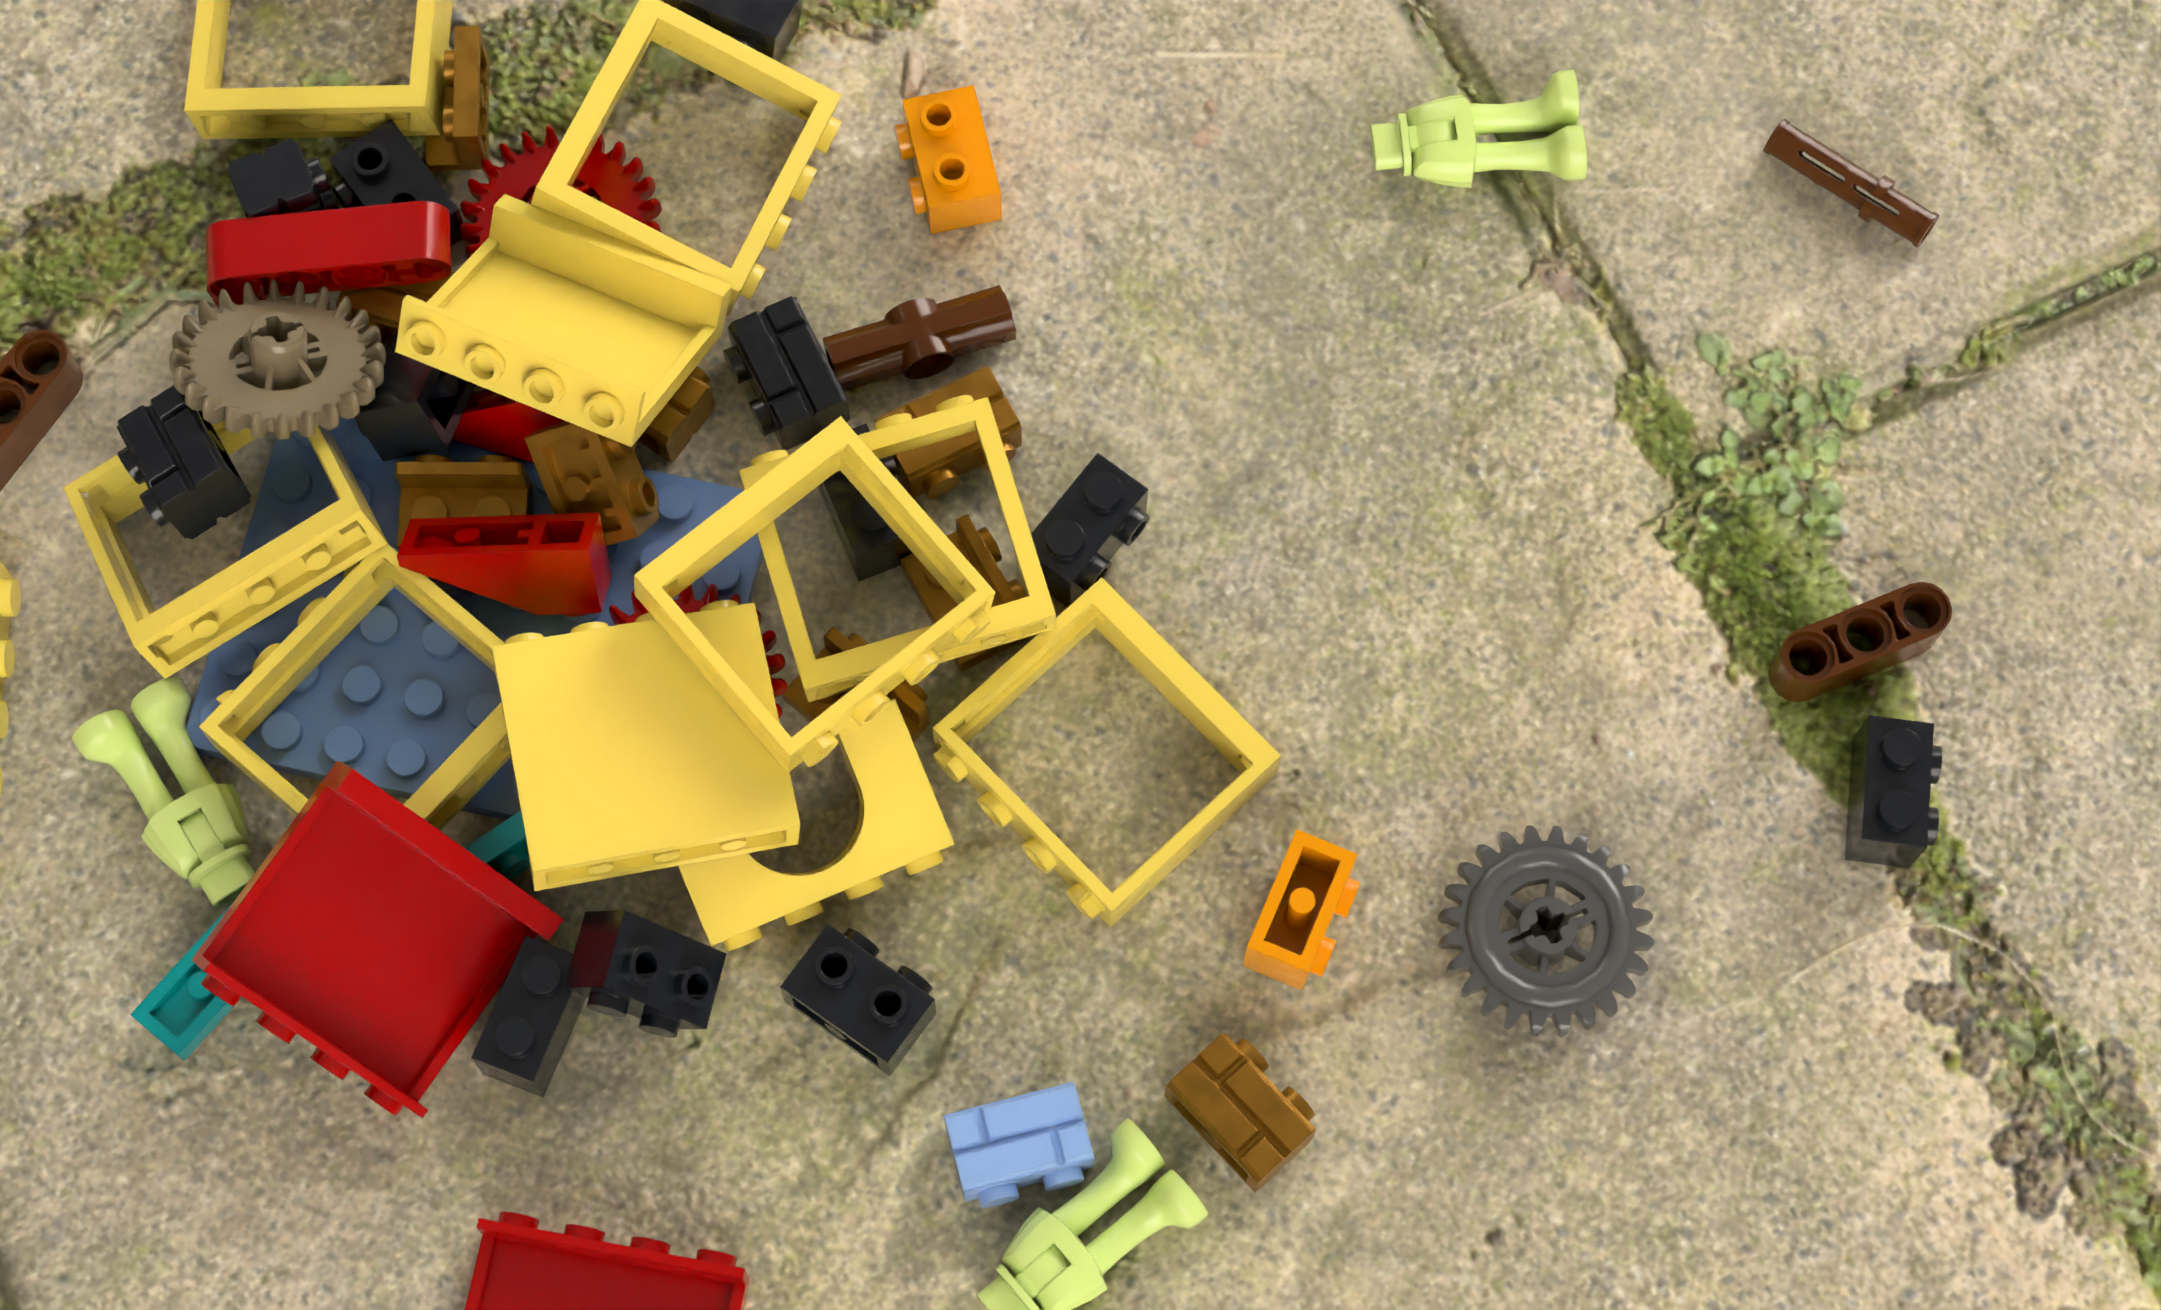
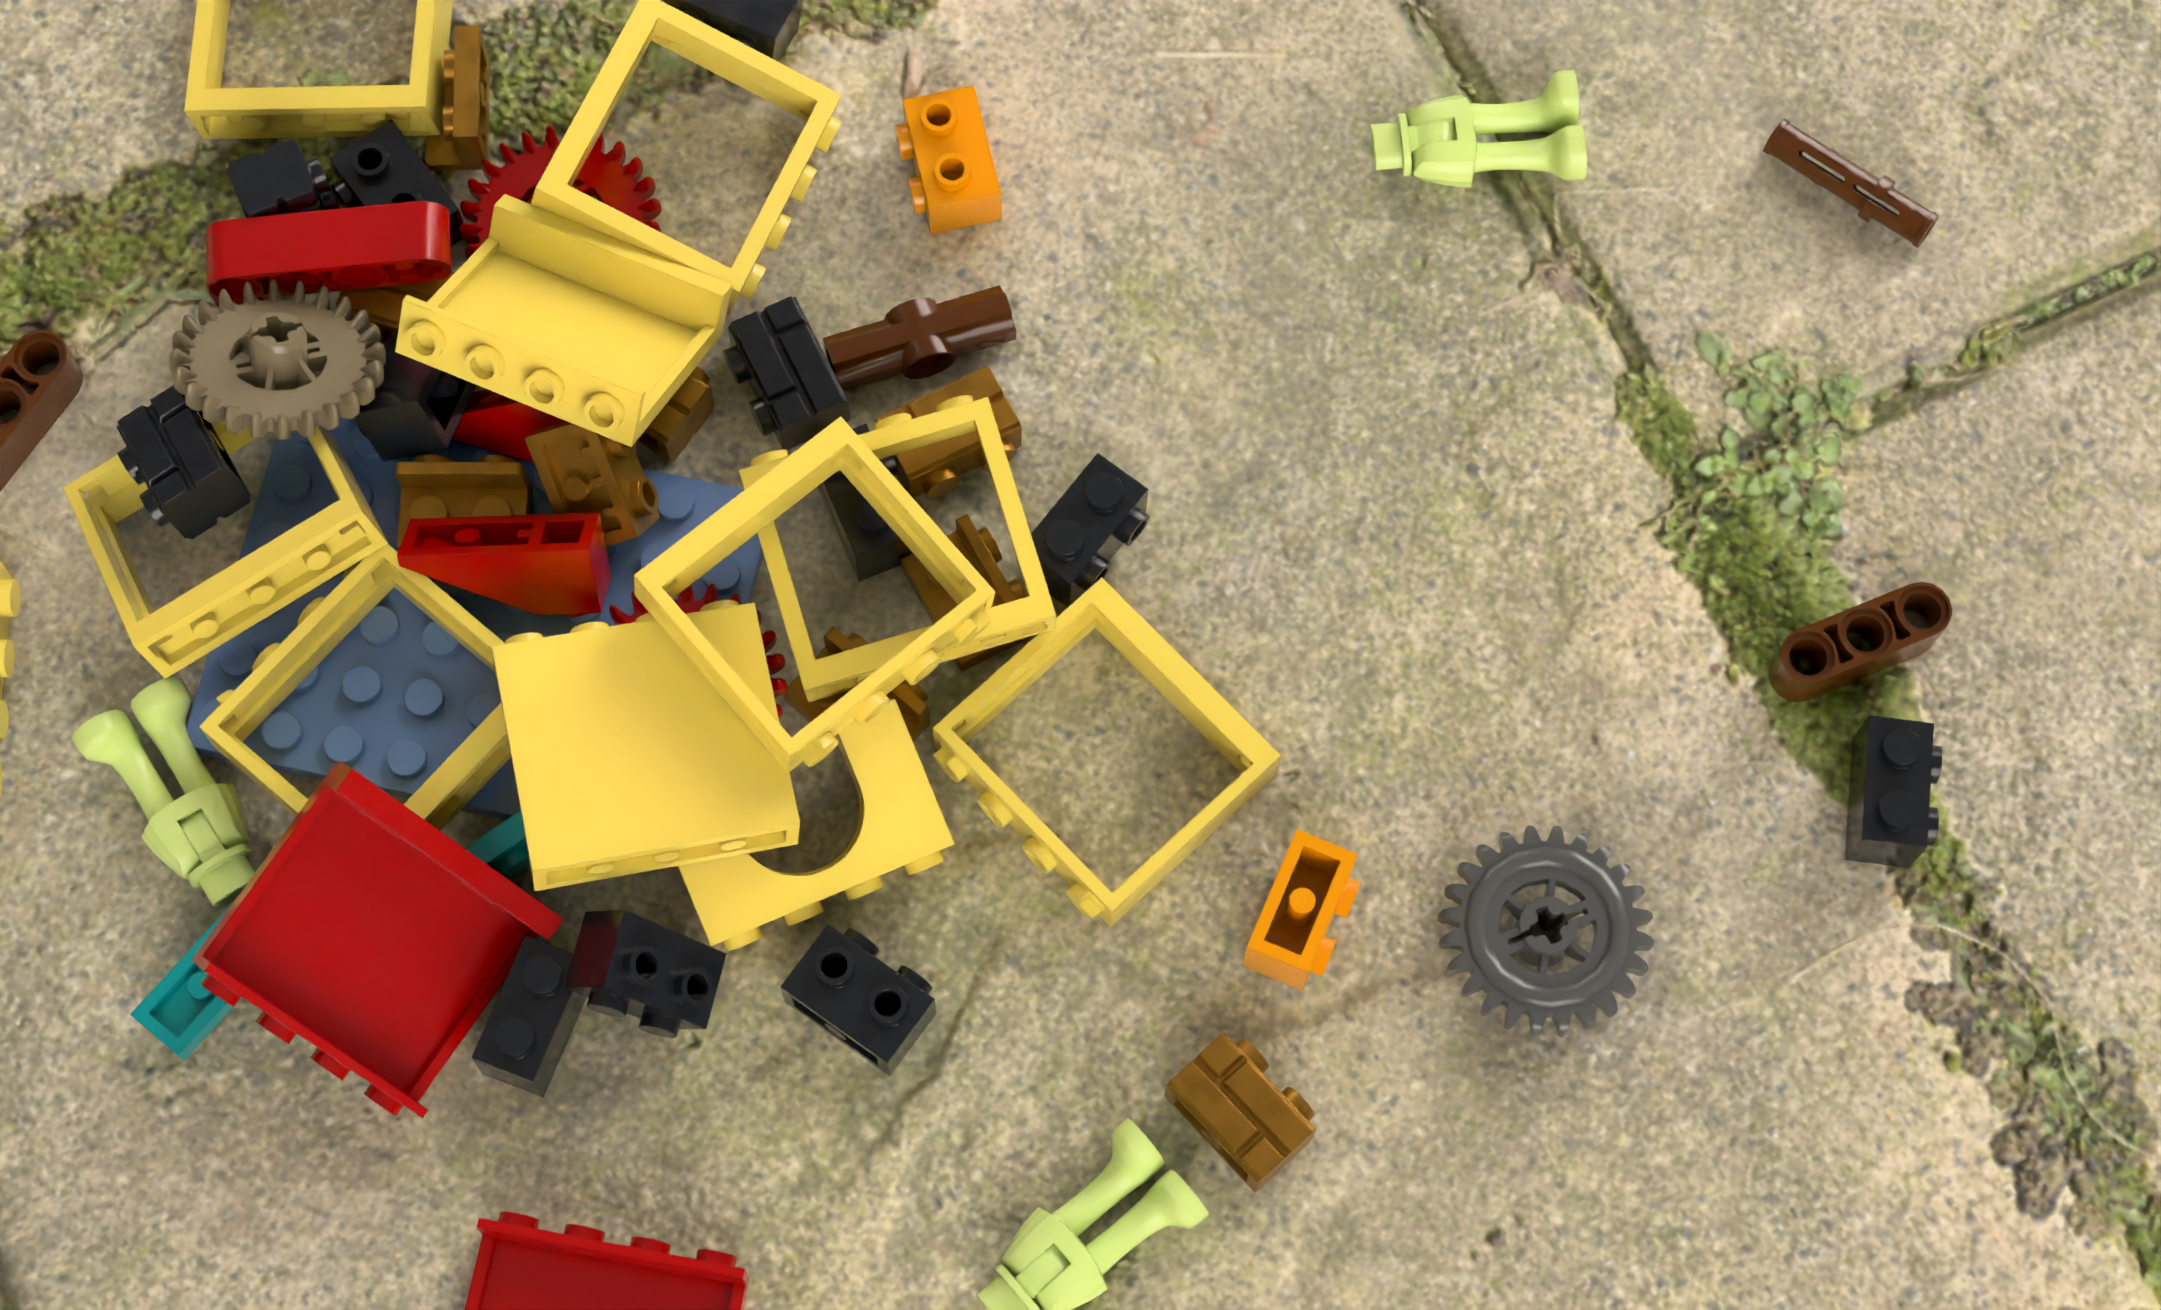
(1020, 1145): light blue brick -> none

